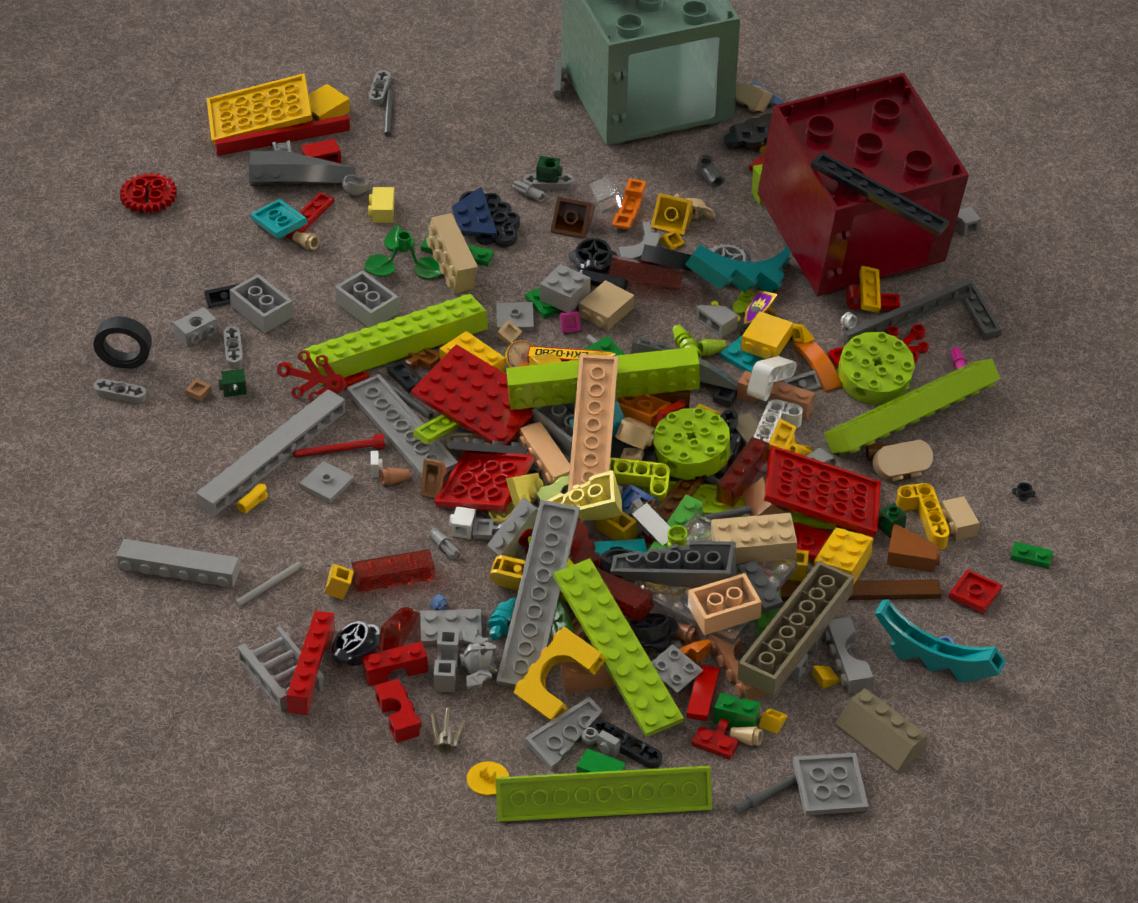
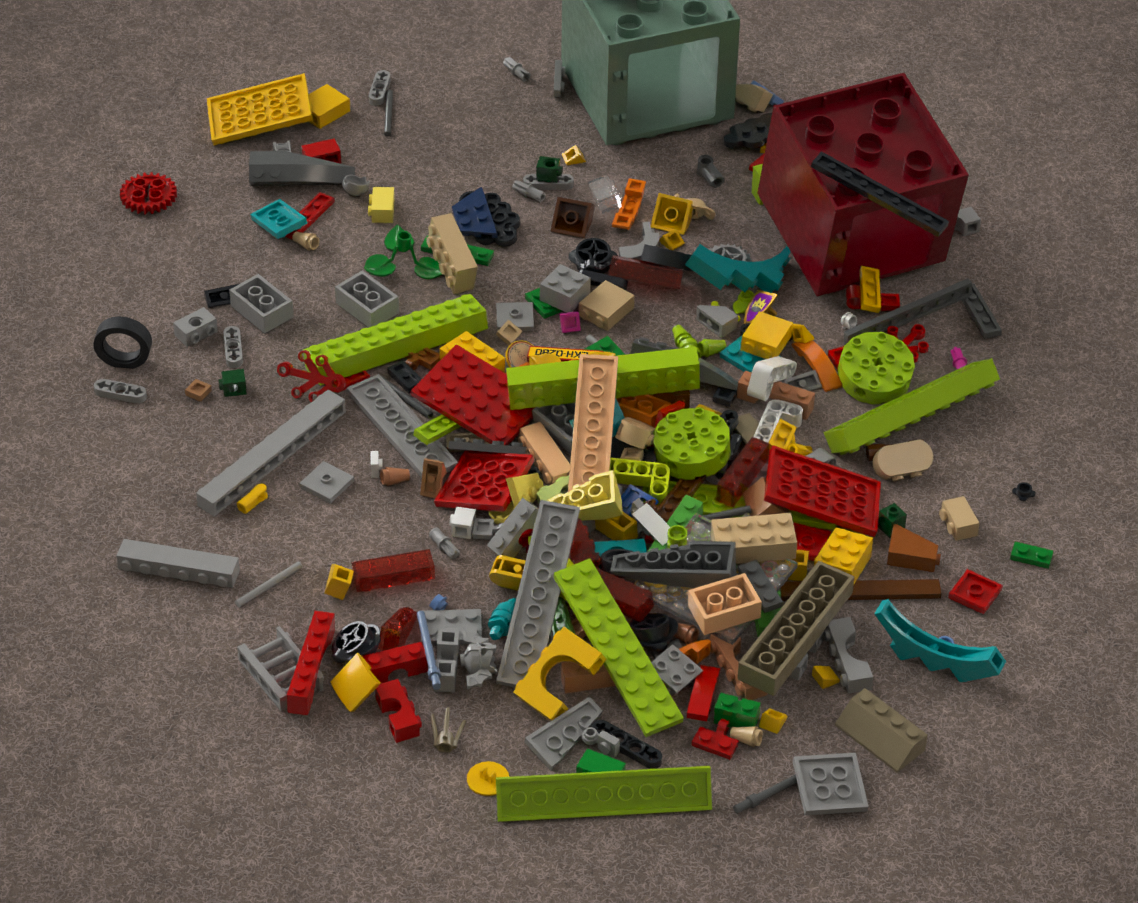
(282, 135): red tile -> none
(354, 682): none -> yellow slope
(376, 442): red piece -> none
(433, 671): none -> sand blue bar
(516, 68): none -> light grey axle
(573, 156): none -> yellow slope
(924, 499): yellow beam -> none

